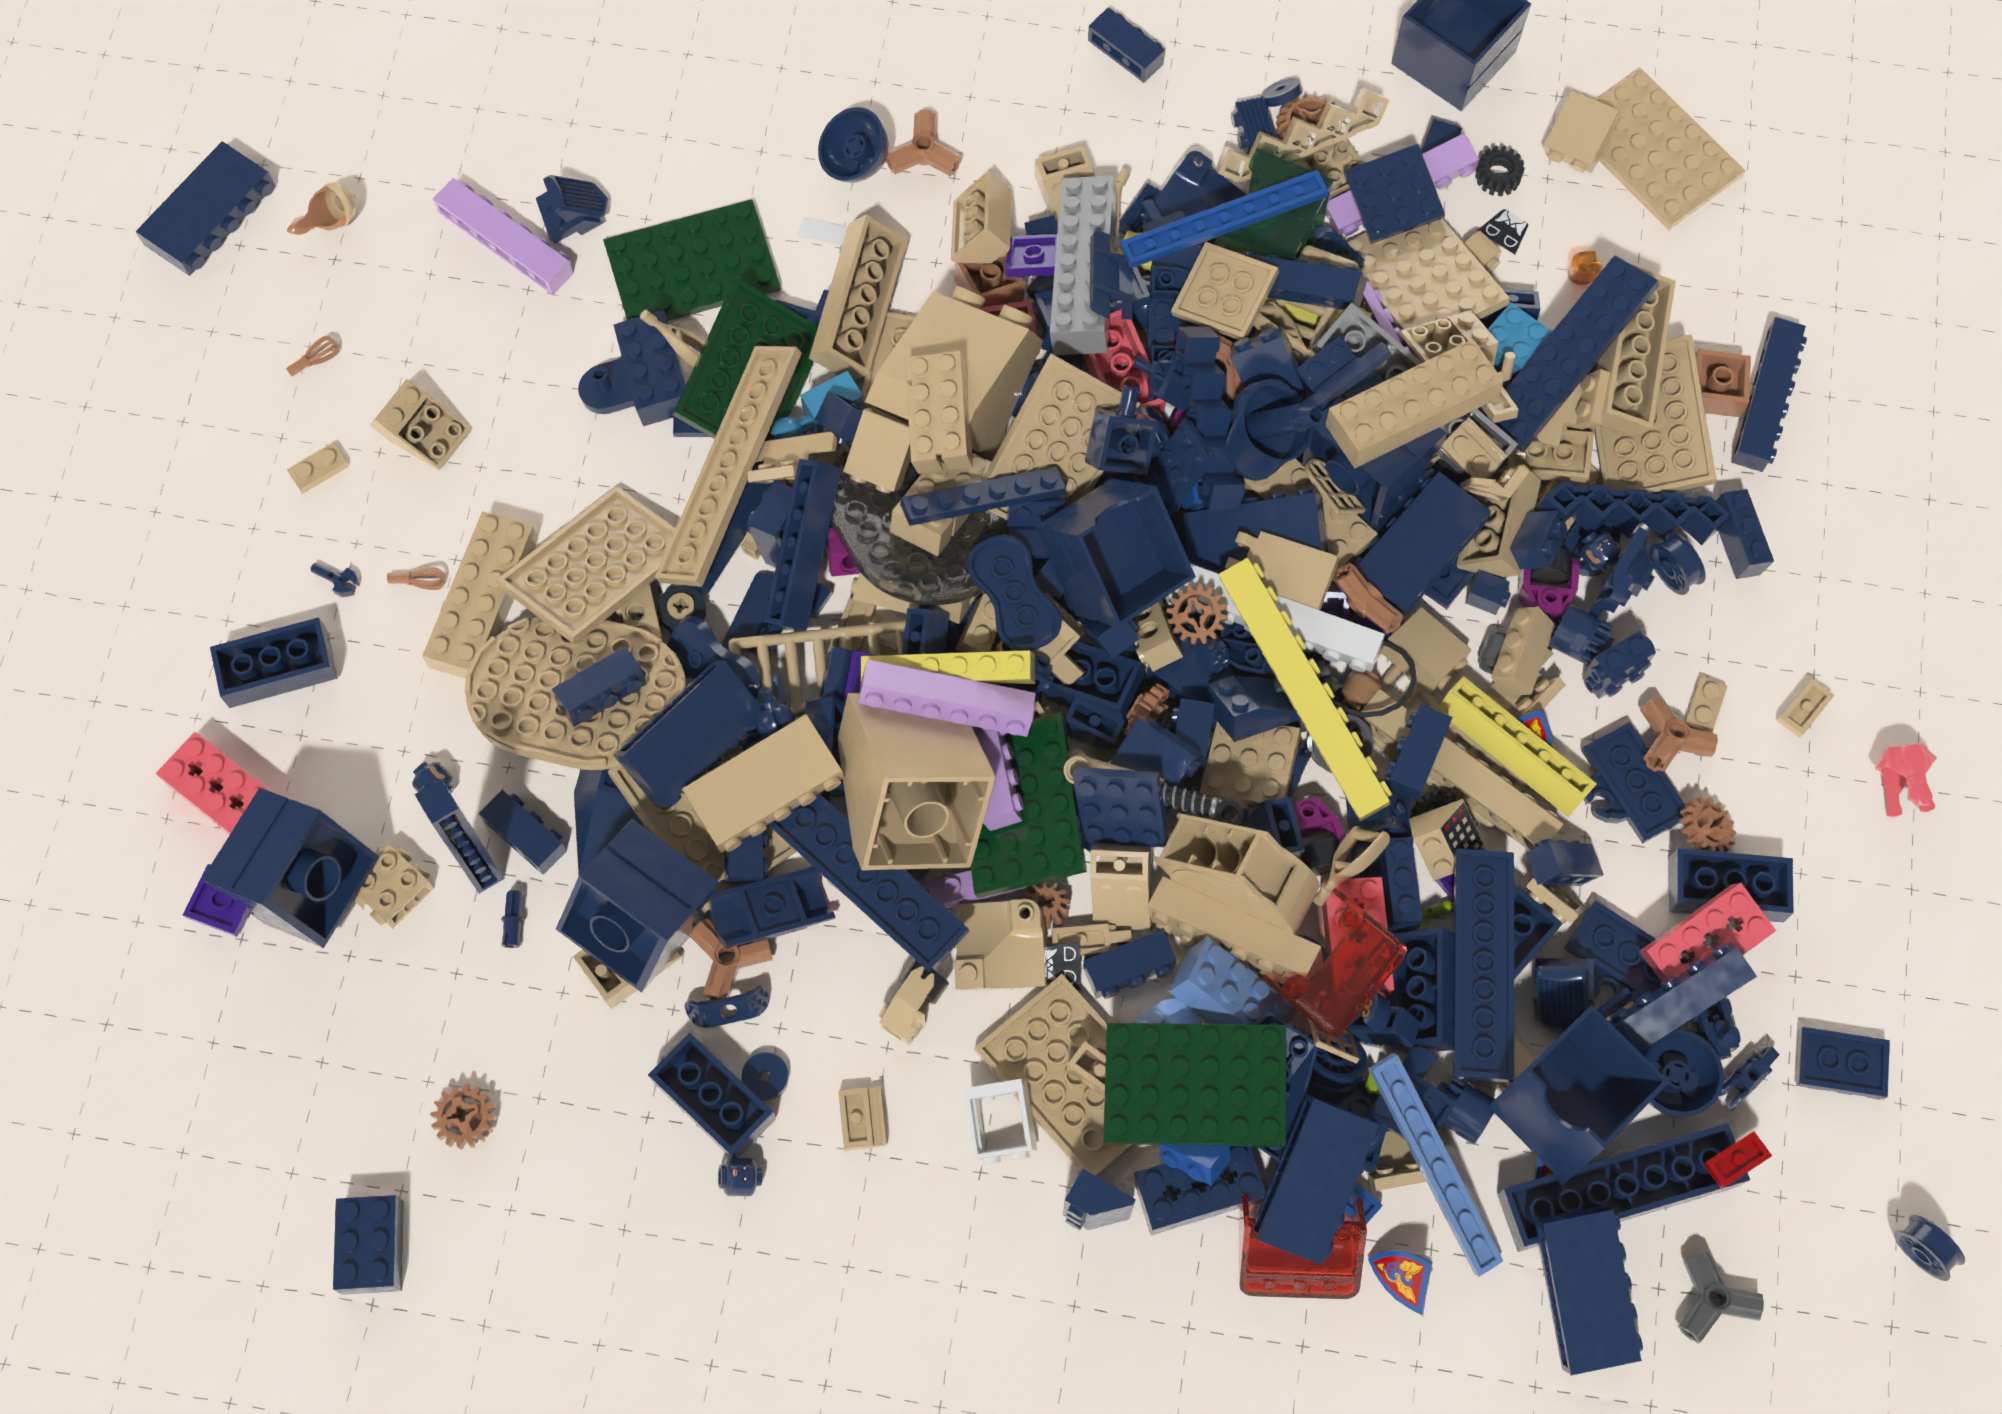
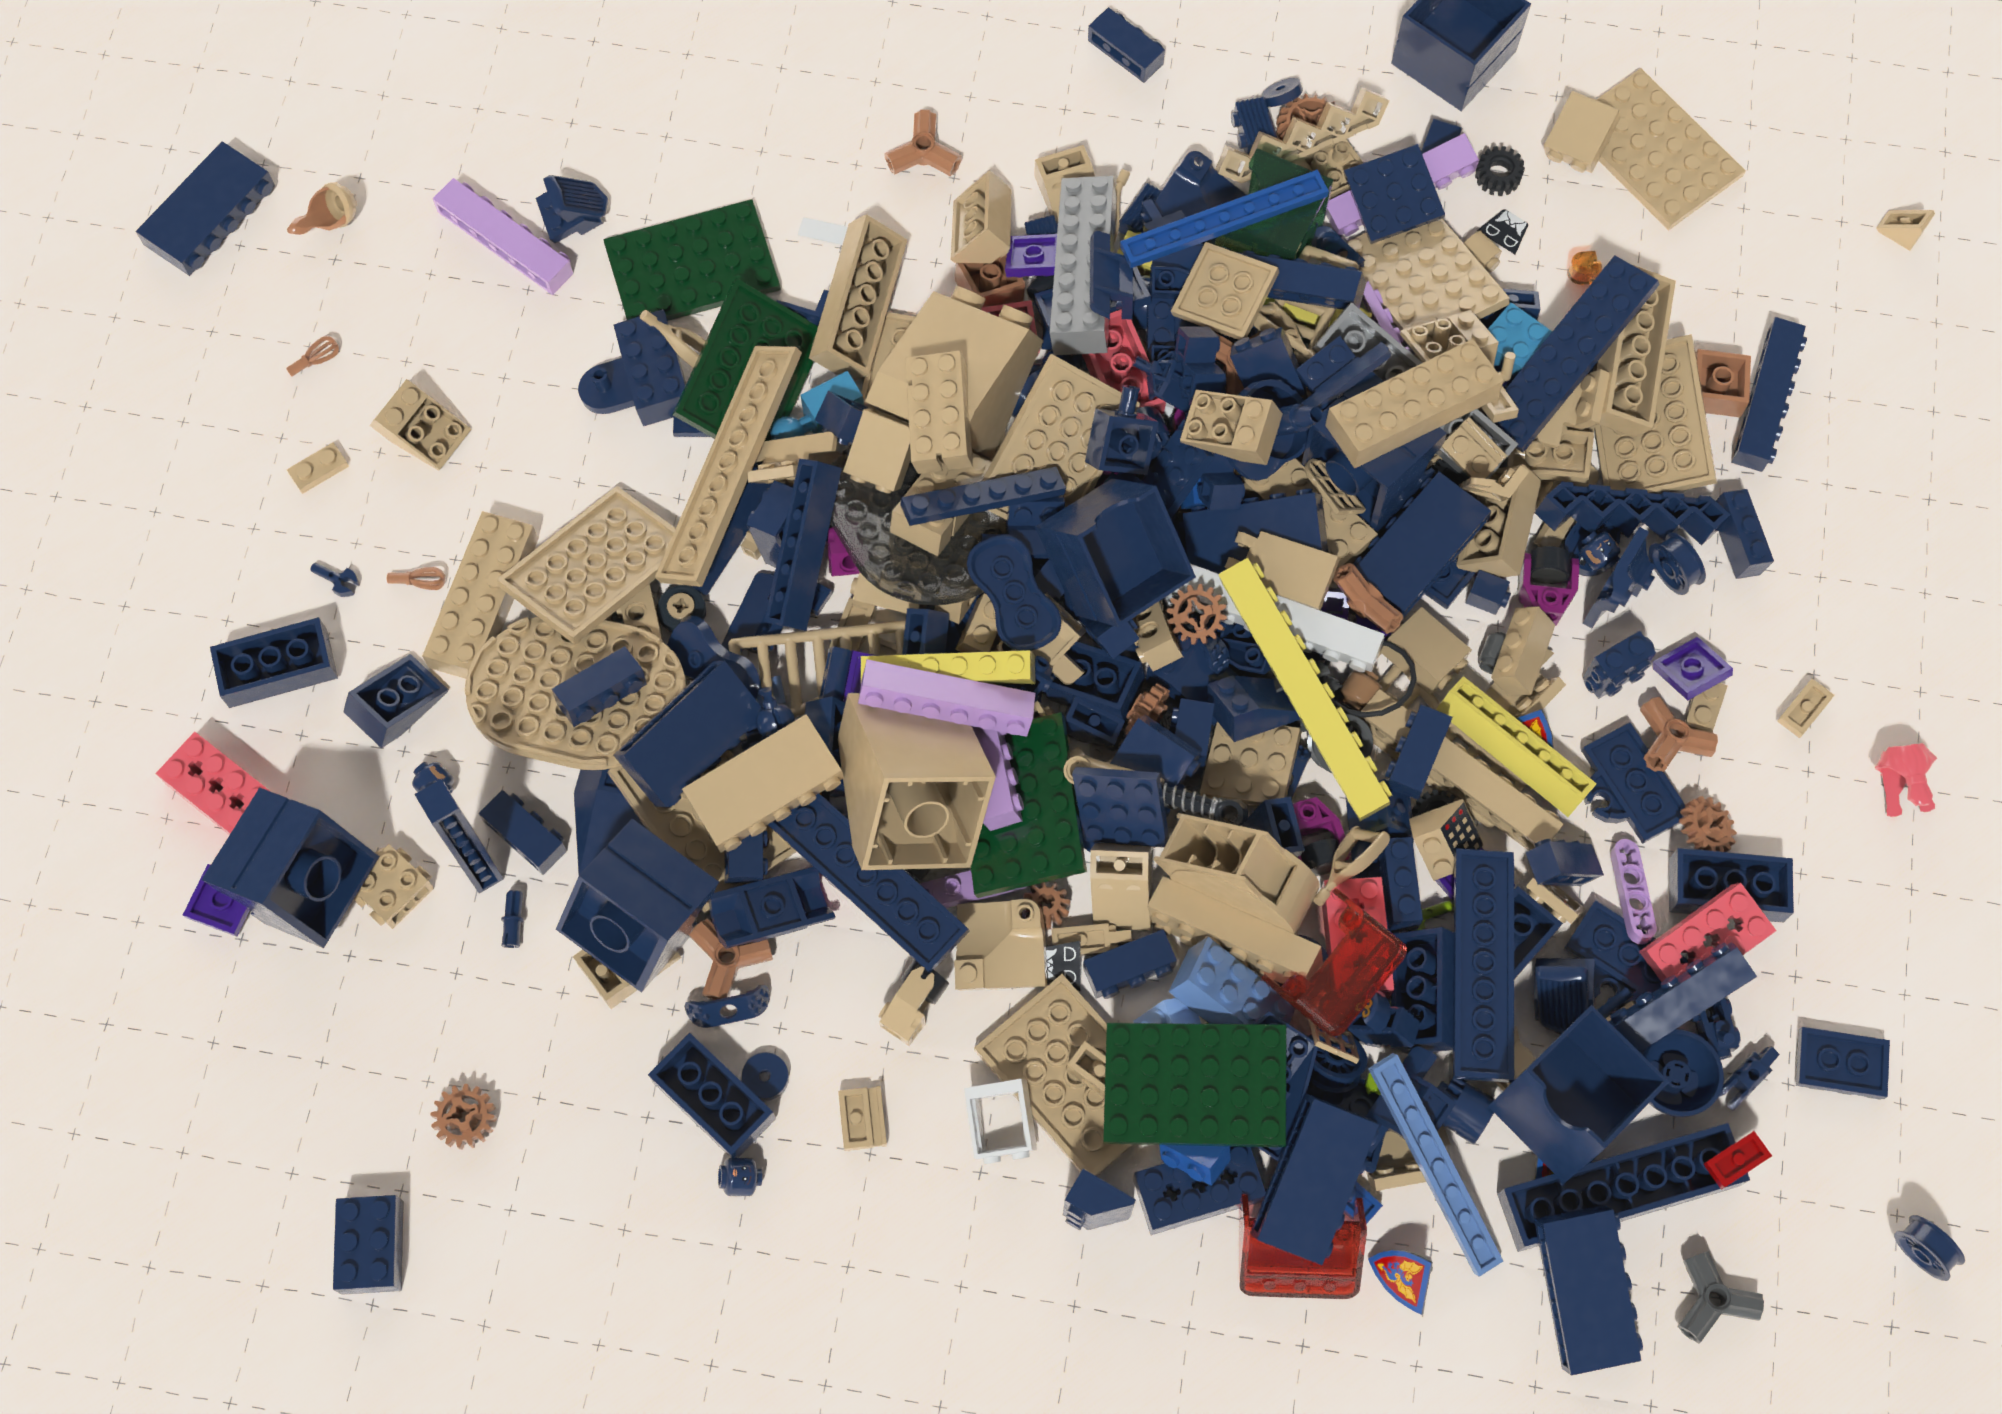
(393, 700): none -> dark blue slope
(853, 145): dark blue piece -> none
(1232, 426): none -> tan slope
(1539, 539): dark blue brick -> none
(1581, 635): dark blue gear -> none
(1637, 891): none -> lavender beam
(1692, 668): none -> plate
(1905, 225): none -> tan slope

